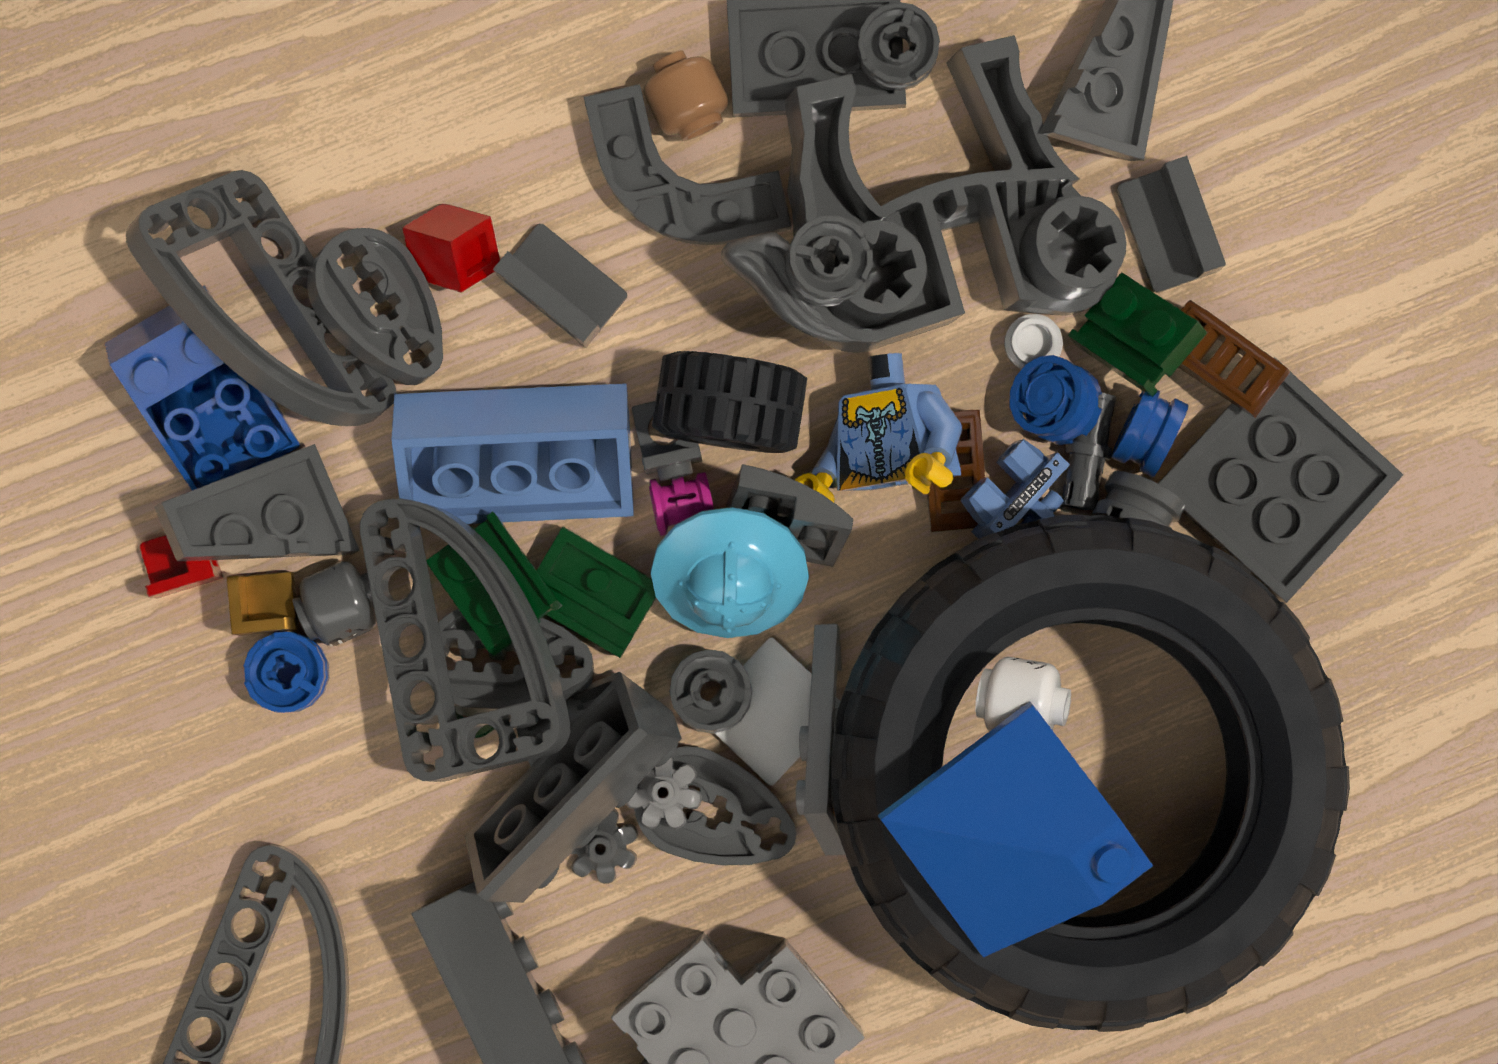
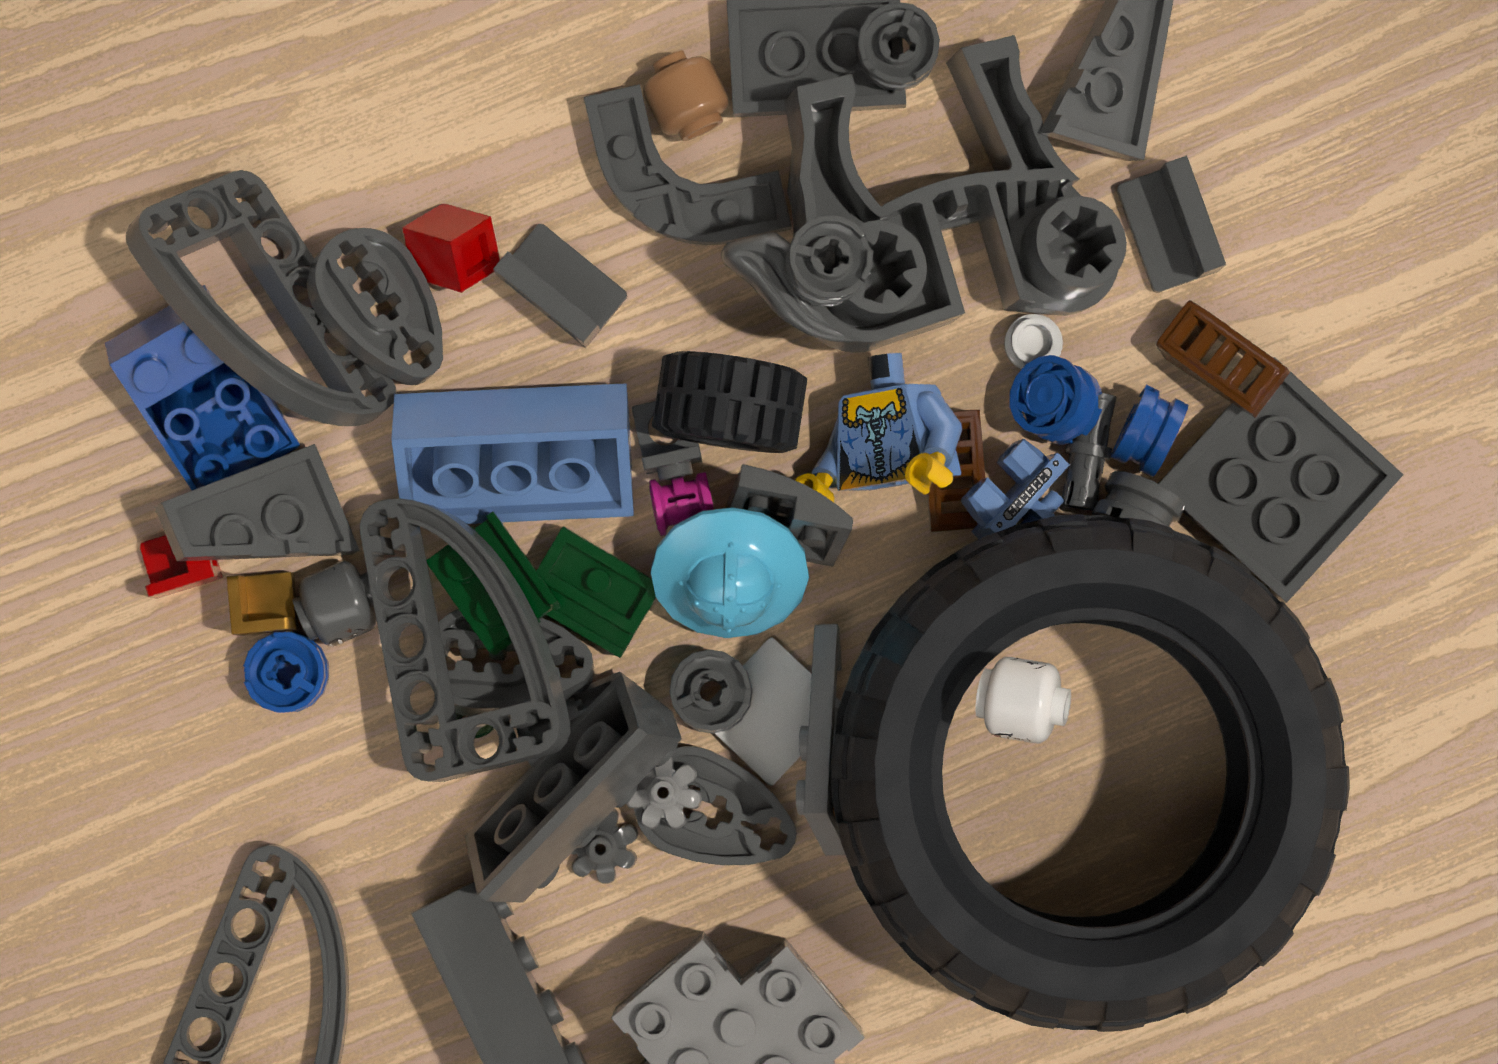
(1014, 835): blue slope -> none
(1138, 334): dark green plate -> none

